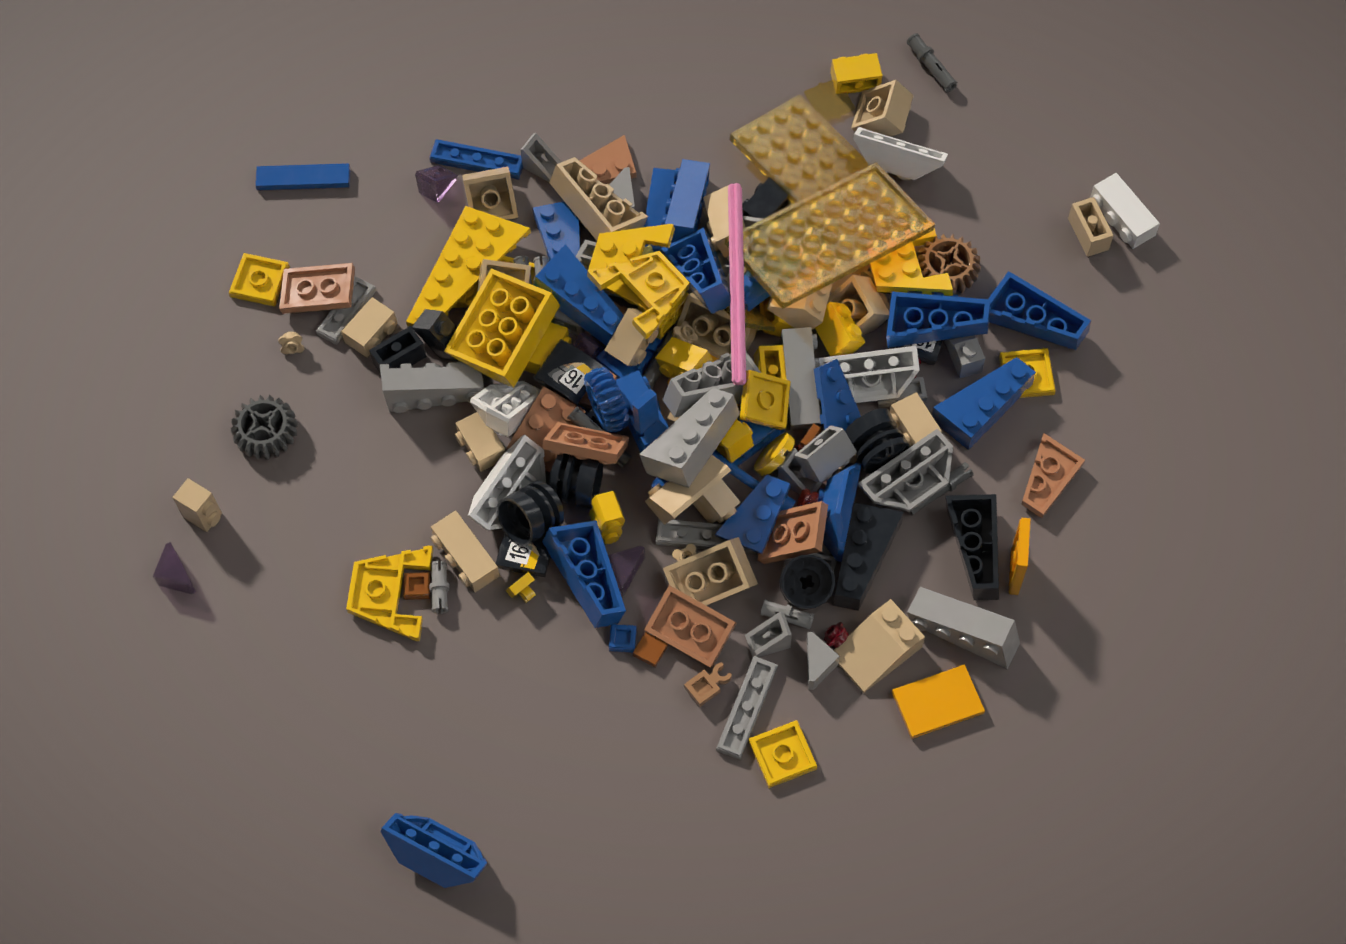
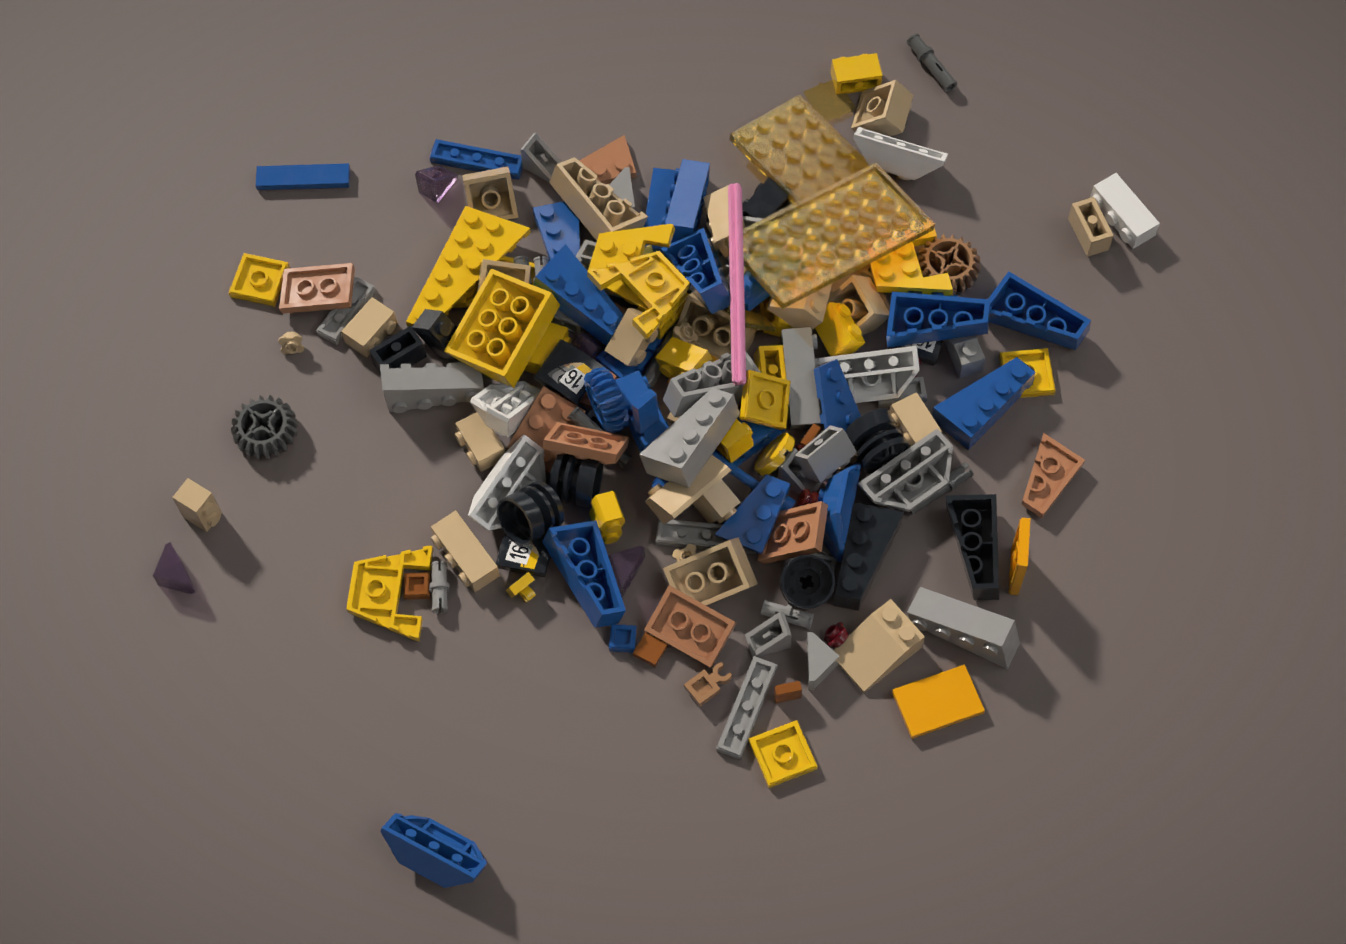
(788, 692): none -> dark orange tile

